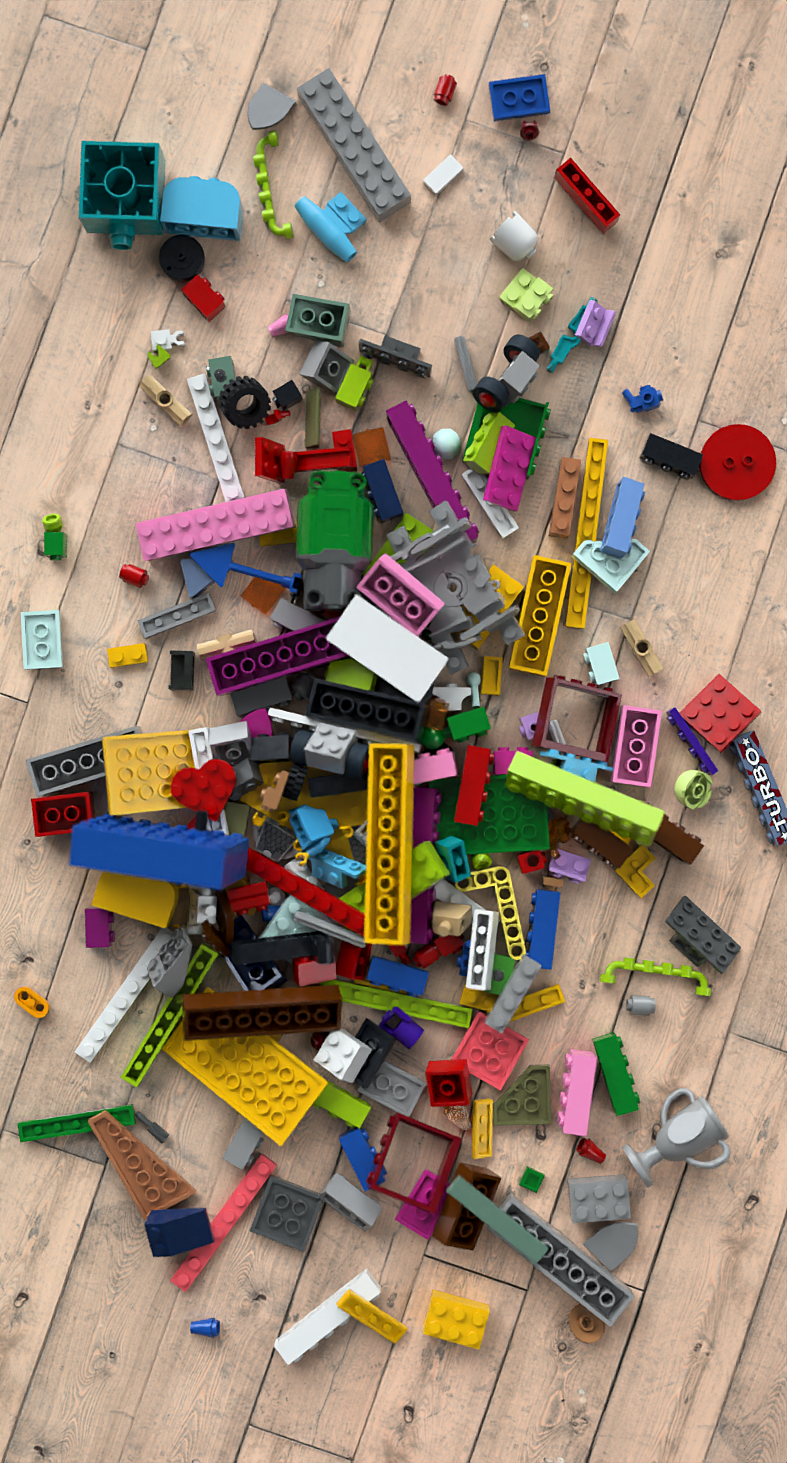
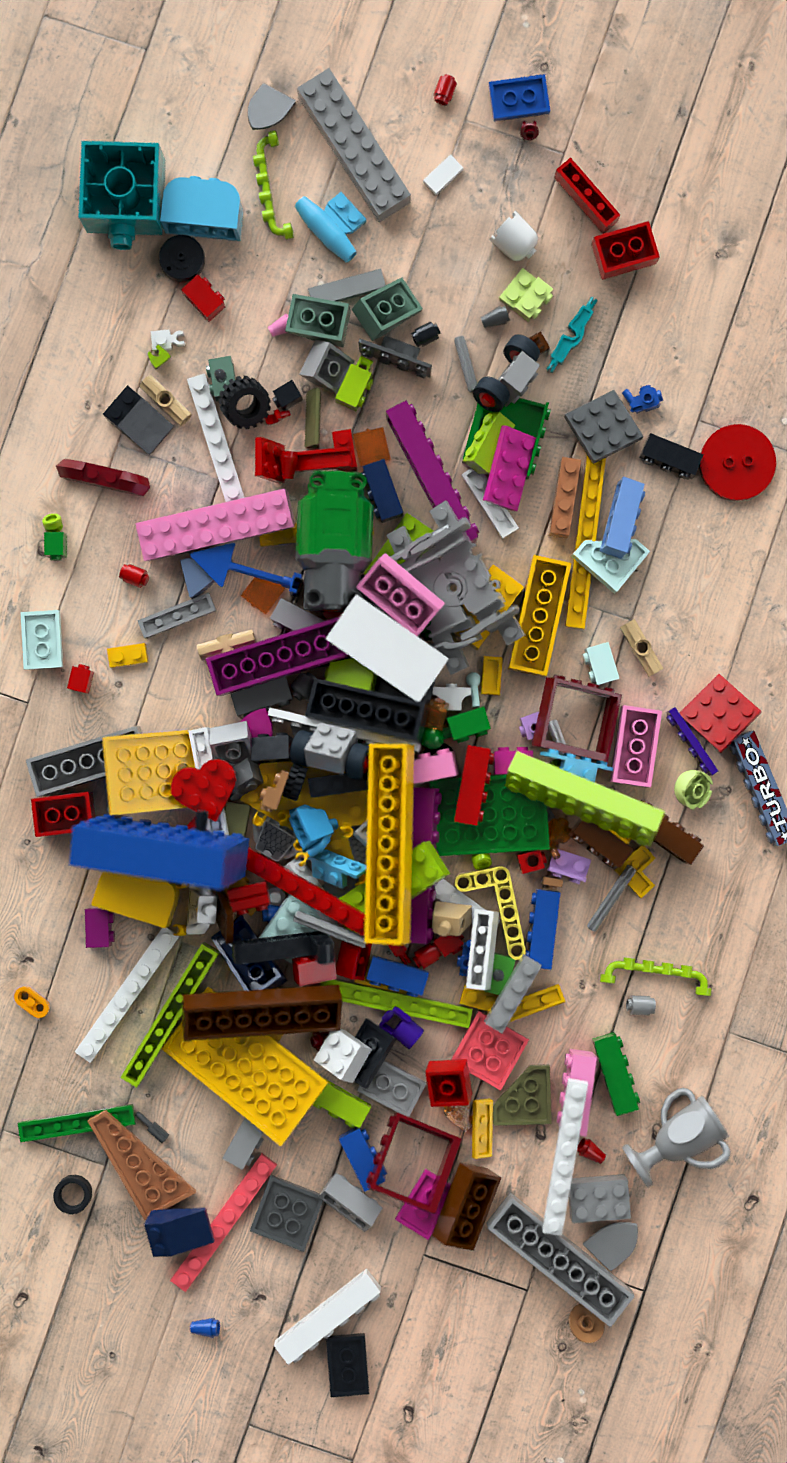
(64, 1207): none -> black tyre
(80, 679): none -> red brick
(103, 477): none -> dark red brick
(138, 420): none -> black slope
(171, 963): light grey slope -> none
(182, 670): pearl dark grey panel -> none
(218, 942): reddish brown plate -> none
(347, 1365): none -> black plate
(349, 287): none -> light grey tile
(371, 1316): yellow tile -> none
(386, 308): none -> sand green slope
(425, 334): none -> black brick
(446, 444): light aqua hair -> none
(454, 857): teal brick -> none
(456, 1319): yellow brick -> none
(495, 317): none -> dark grey cone
(497, 1219): sand green tile -> none
(531, 1179): green tile -> none
(564, 1156): none -> white plate
(595, 324): lavender bracket -> none
(603, 426): none -> dark grey plate
(611, 898): none -> light grey axle
(625, 250): none -> red brick
(700, 936): dark grey bracket -> none

